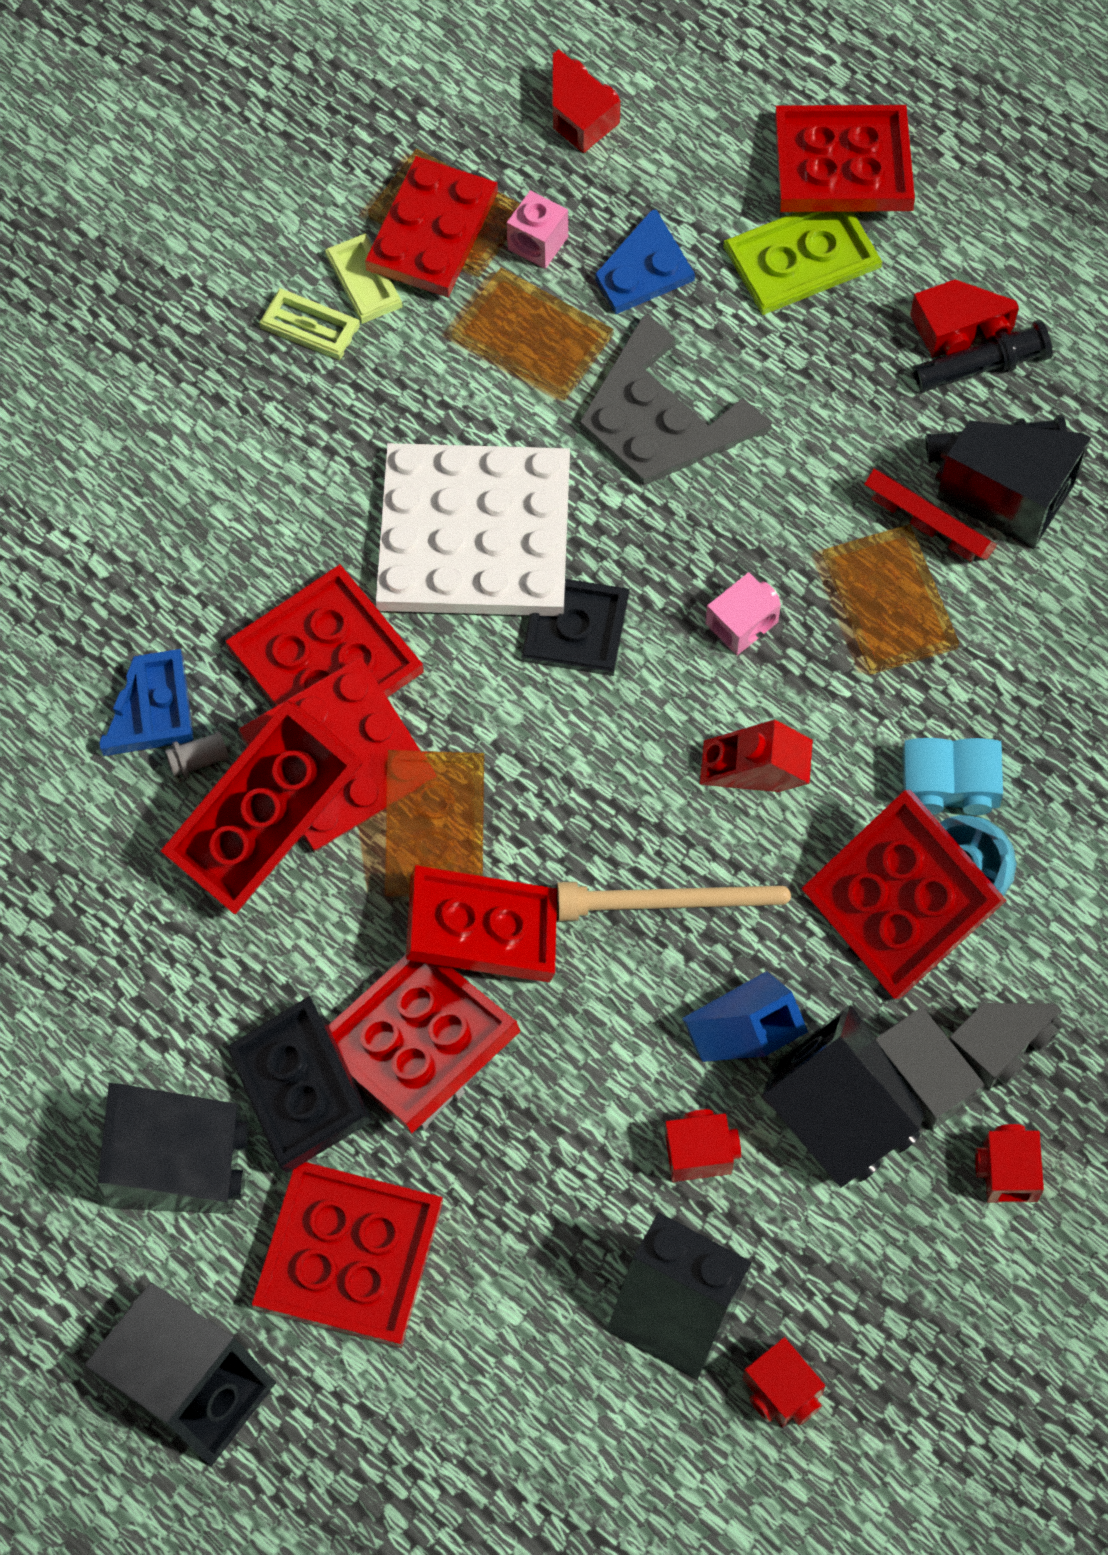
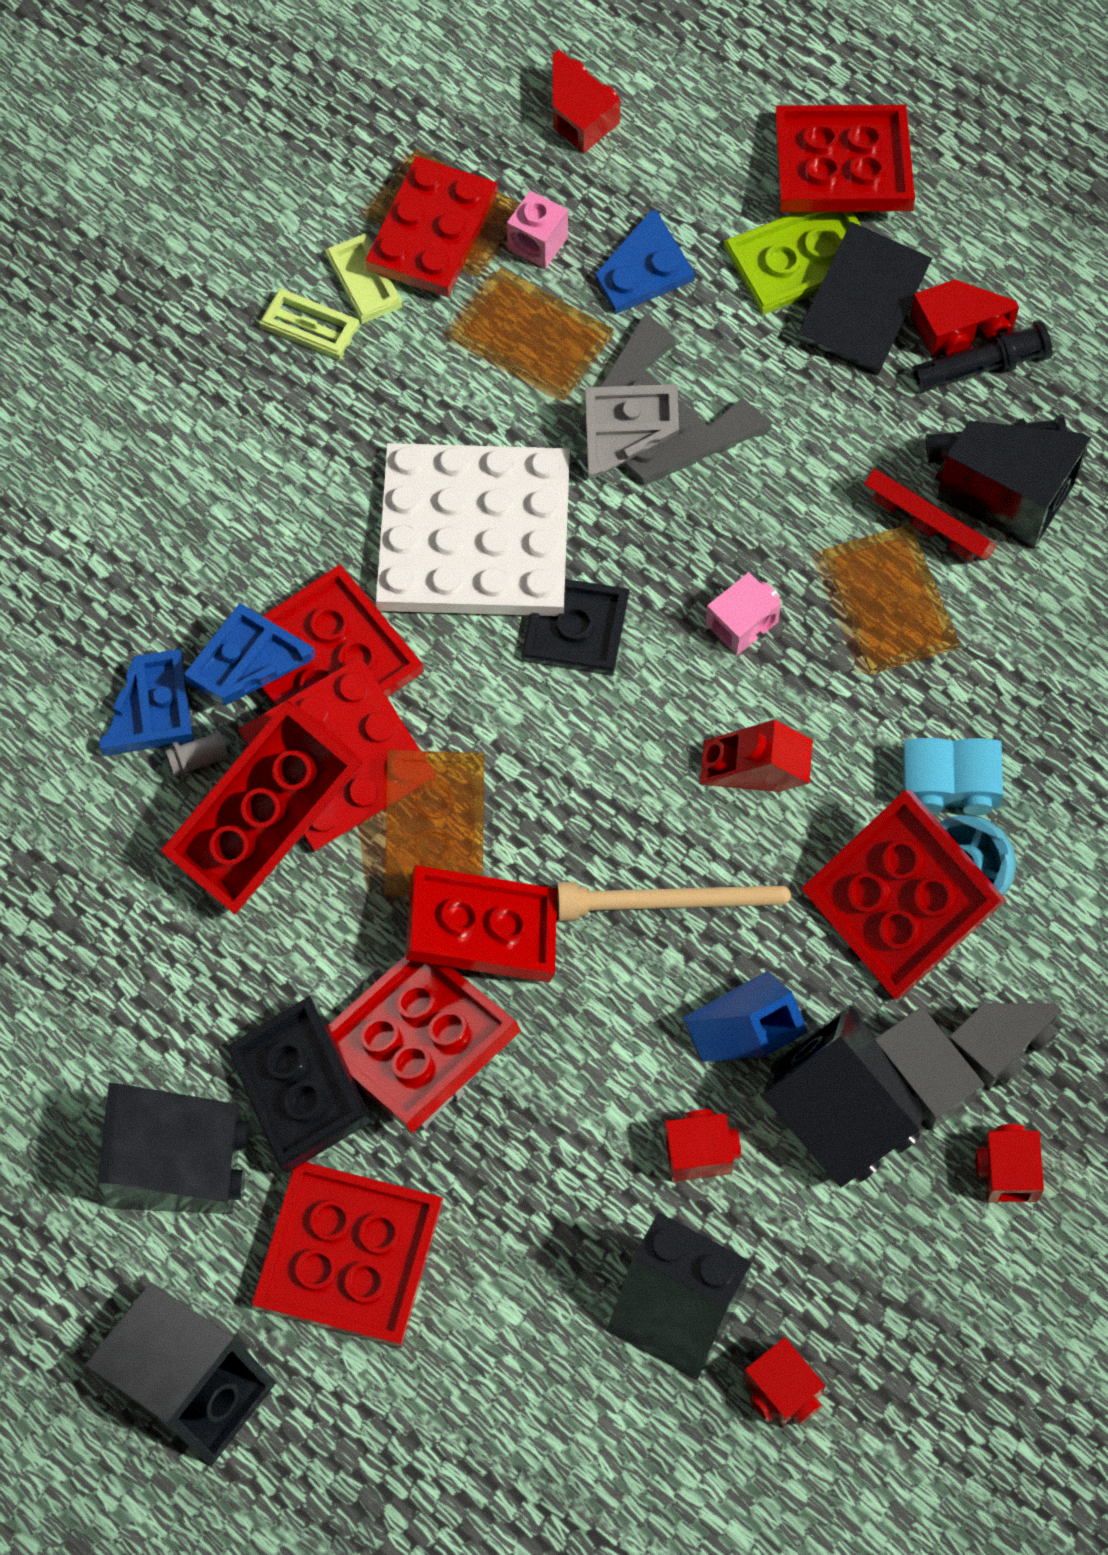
(245, 657): none -> blue wing
(627, 422): none -> light grey wing
(864, 298): none -> black tile

